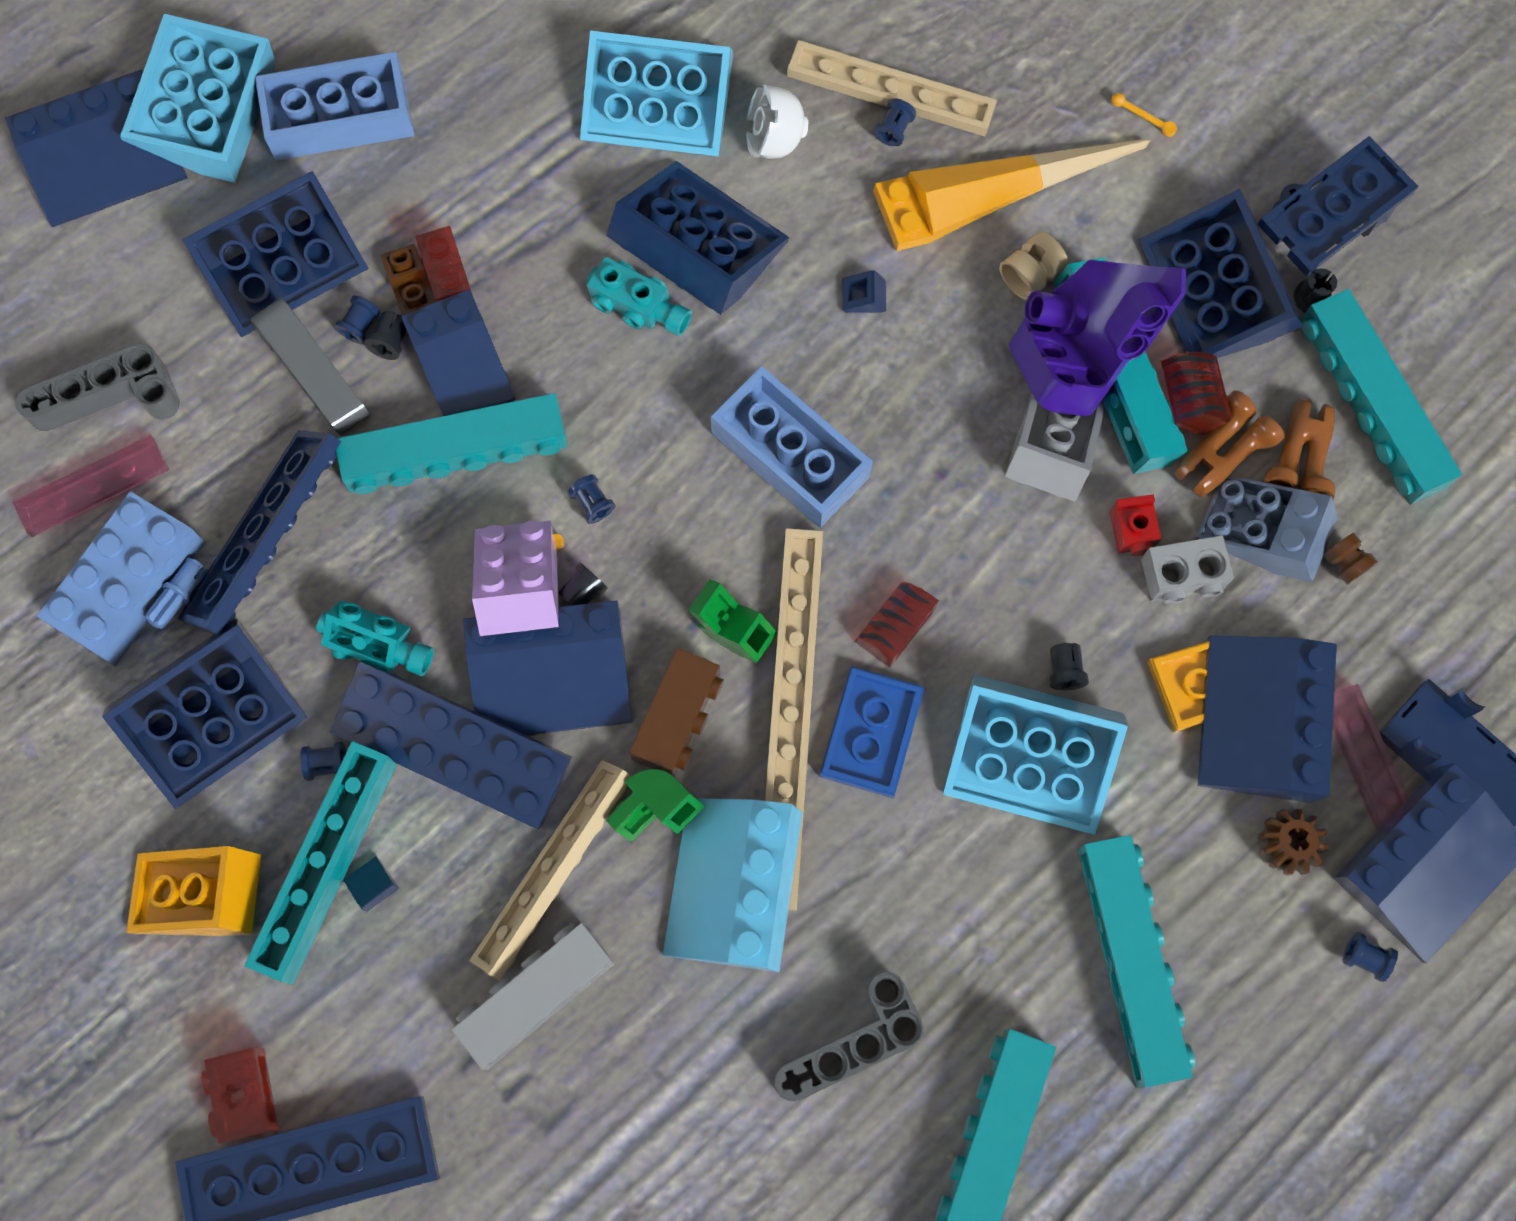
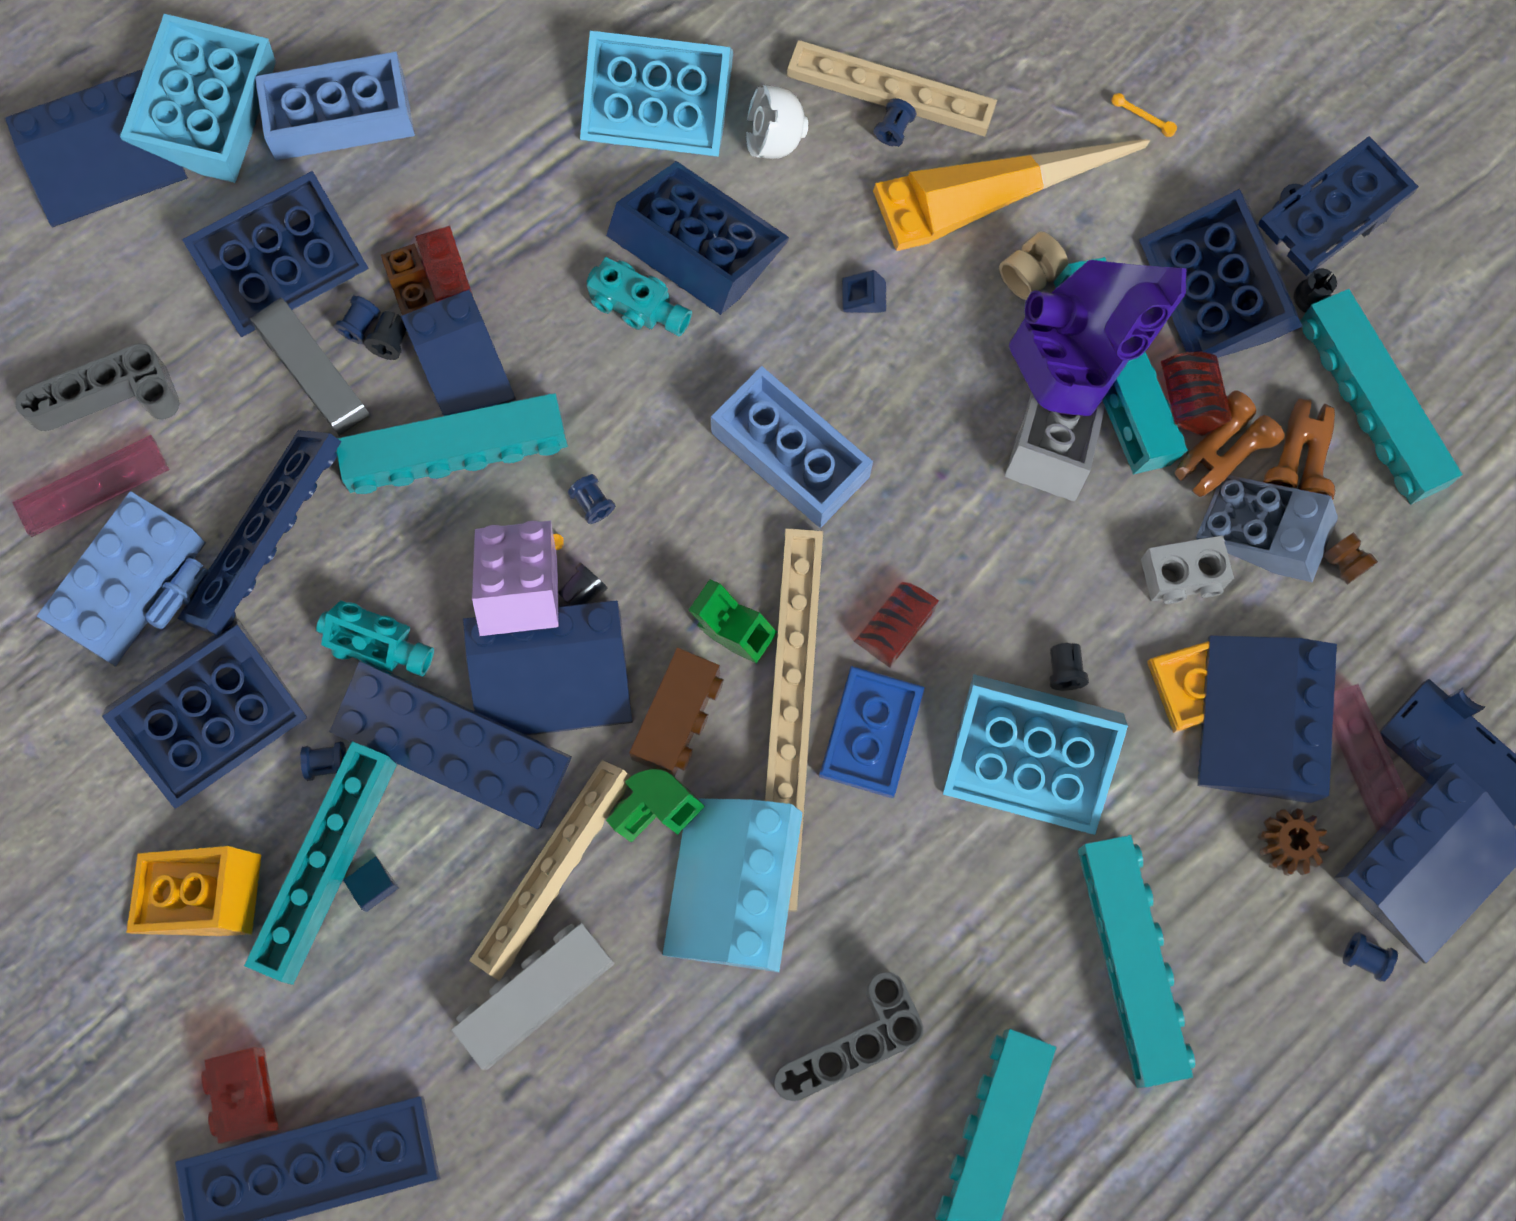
(1126, 534): red brick -> none

